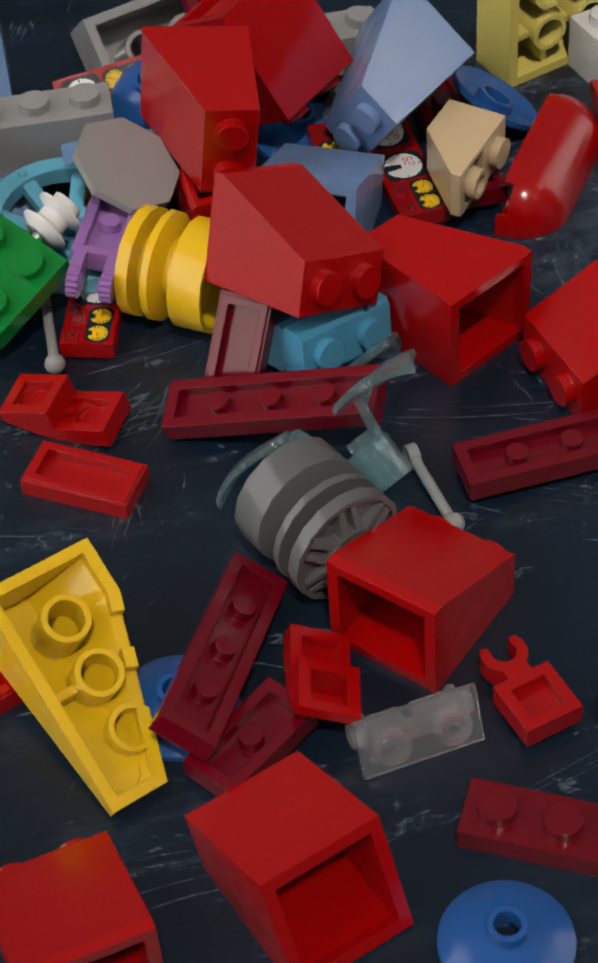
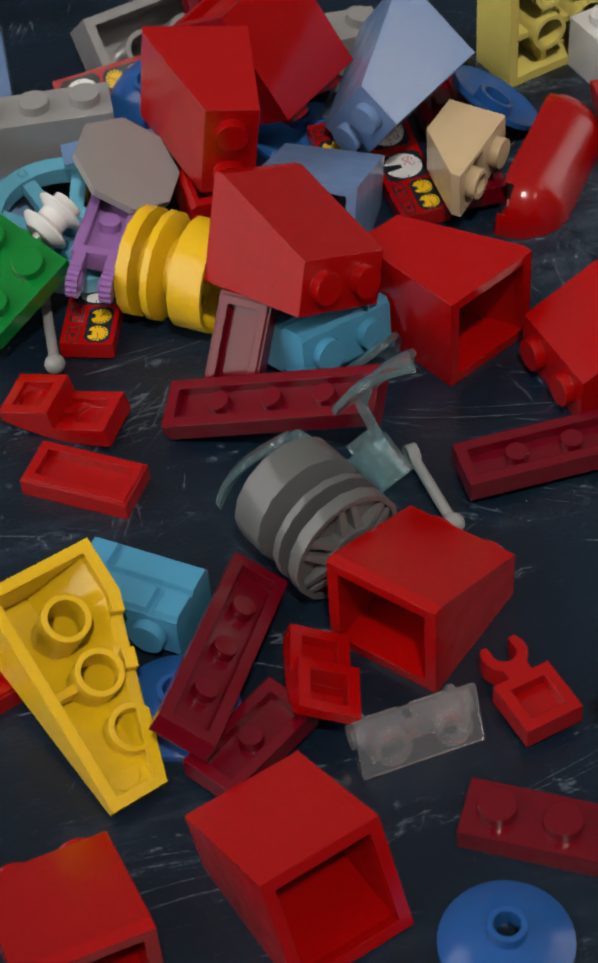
(158, 594): none -> dark azure brick

